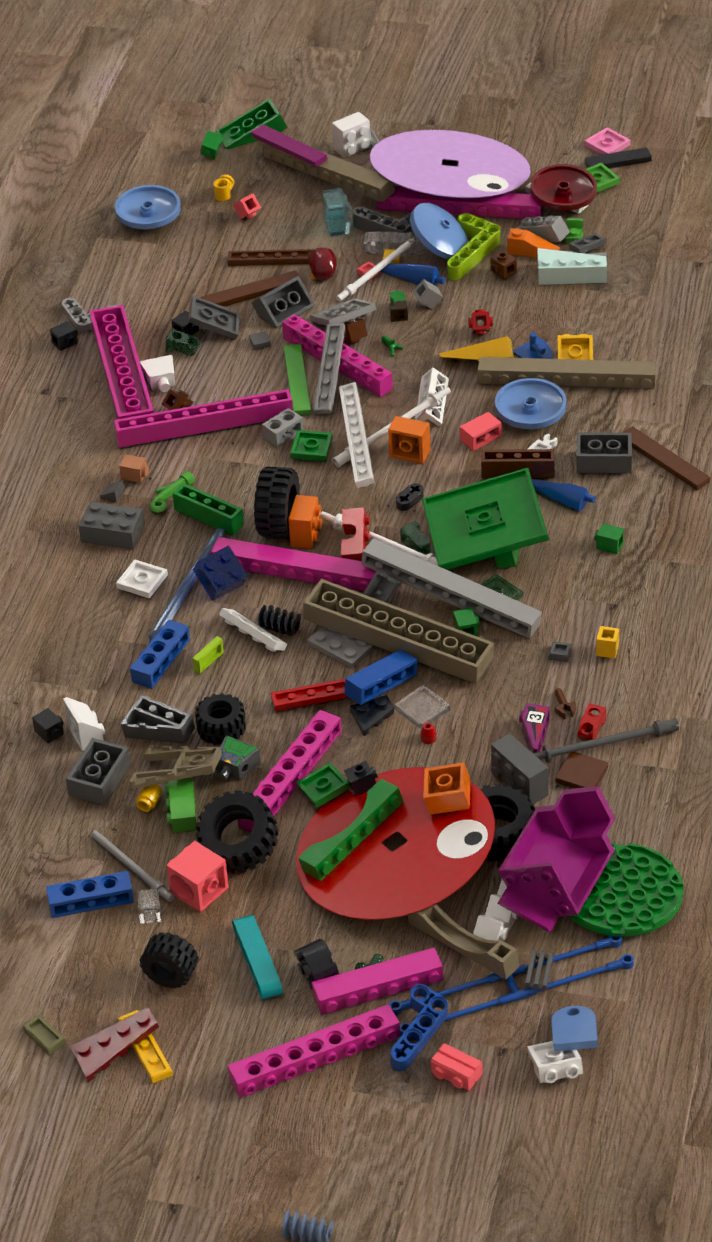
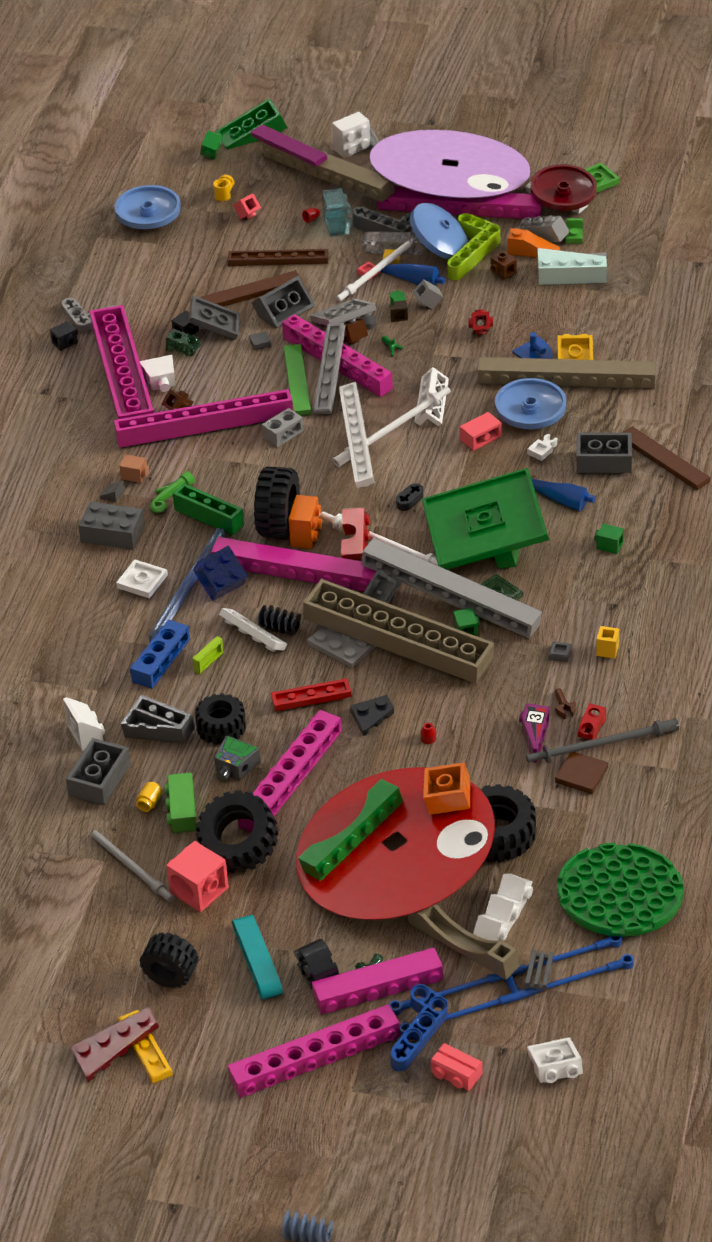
(44, 1034): olive tile -> none
(48, 725): black brick -> none
(90, 894): blue brick -> none
(149, 906): clear brick -> none
(189, 764): dark tan wing -> none
(310, 214): none -> red hose
(311, 445): green plate -> none
(322, 263): dark red piece -> none
(323, 785): green plate -> none
(361, 778): black brick -> none
(370, 321): none -> dark grey tile
(381, 676): blue brick -> none
(409, 439): orange brick -> none
(414, 538): clear green leg -> none
(422, 706): clear tile -> none
(494, 348): yellow wedge -> none
(500, 462): reddish brown brick -> none
(519, 768): dark grey brick -> none
(558, 857): magenta panel -> none
(574, 1029): medium blue tile -> none
(587, 243): dark grey plate -> none
(607, 142): bright pink tile -> none
(620, 158): black tile -> none

